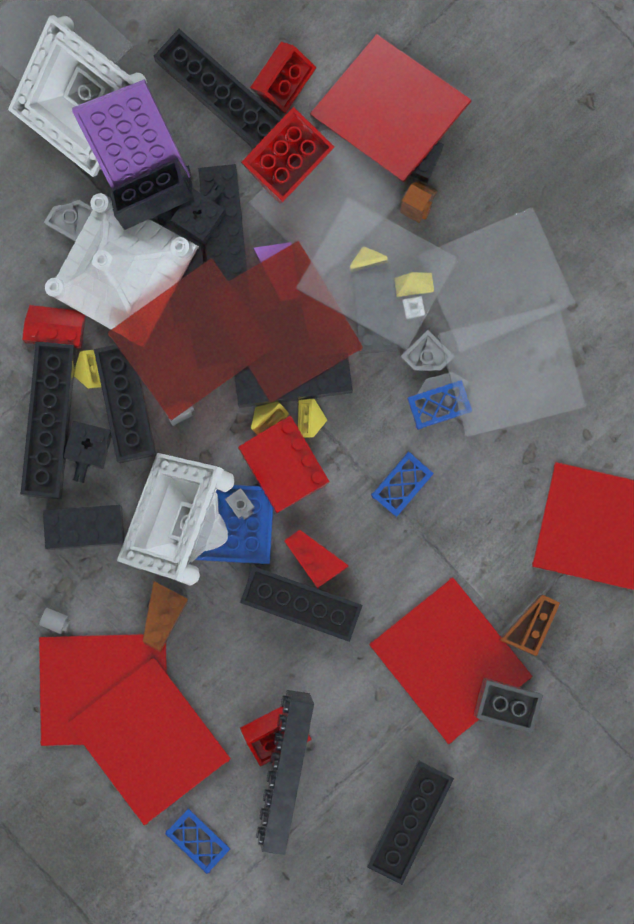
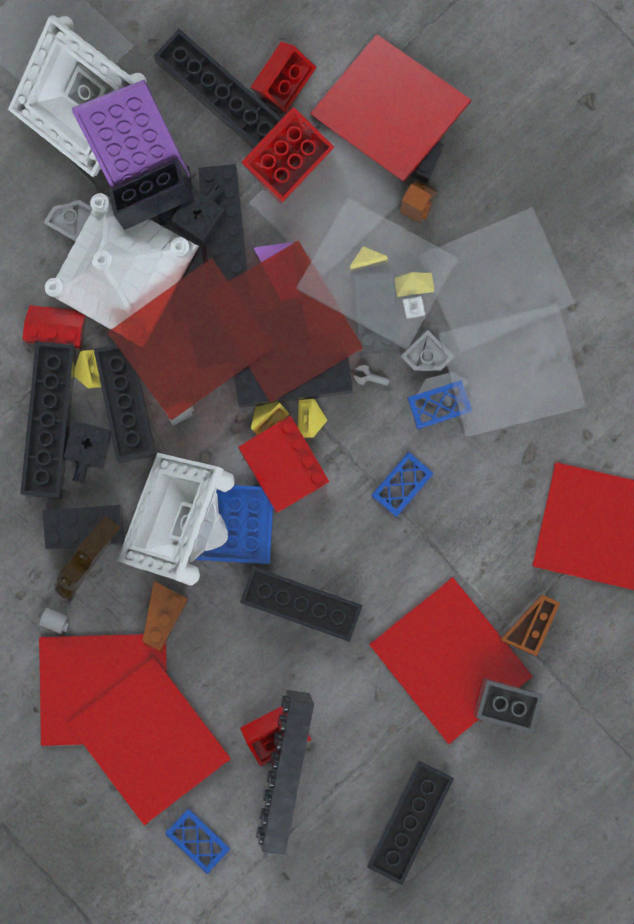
(85, 557): none -> dark brown arch
(240, 504): light grey brick -> none
(314, 558): red wedge -> none
(370, 377): none -> light grey bar

